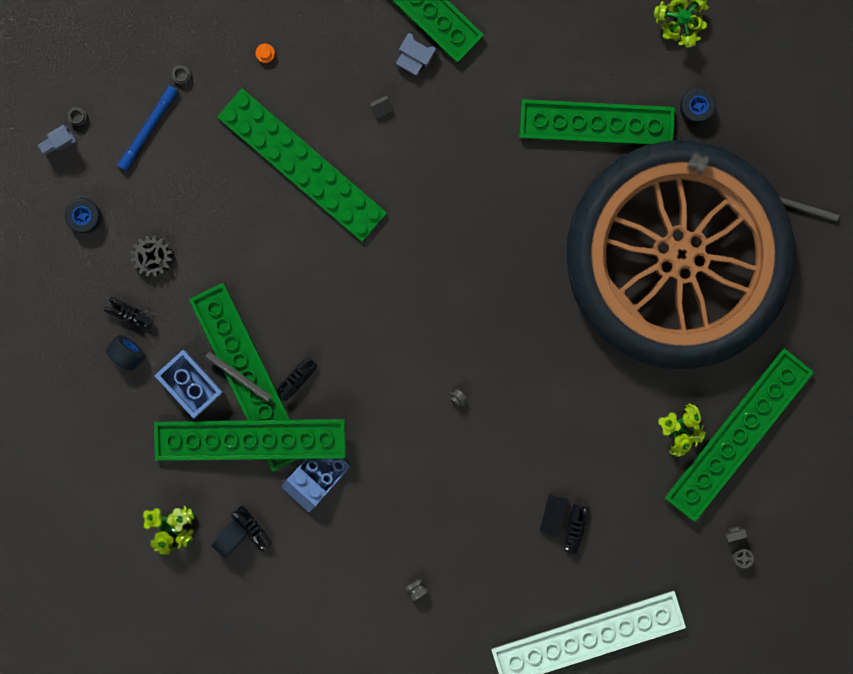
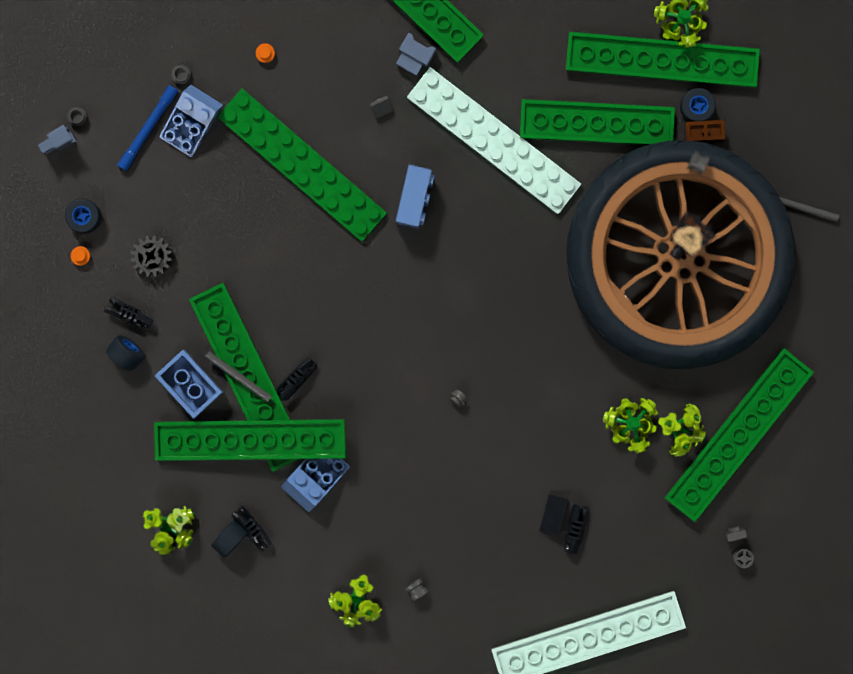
(80, 256): none -> orange plate
(190, 120): none -> medium blue slope
(344, 601): none -> lime plant
(414, 197): none -> medium blue brick
(493, 140): none -> light aqua plate
(636, 424): none -> lime plant
(662, 59): none -> green plate
(689, 237): none -> torso
(705, 131): none -> reddish brown hinge

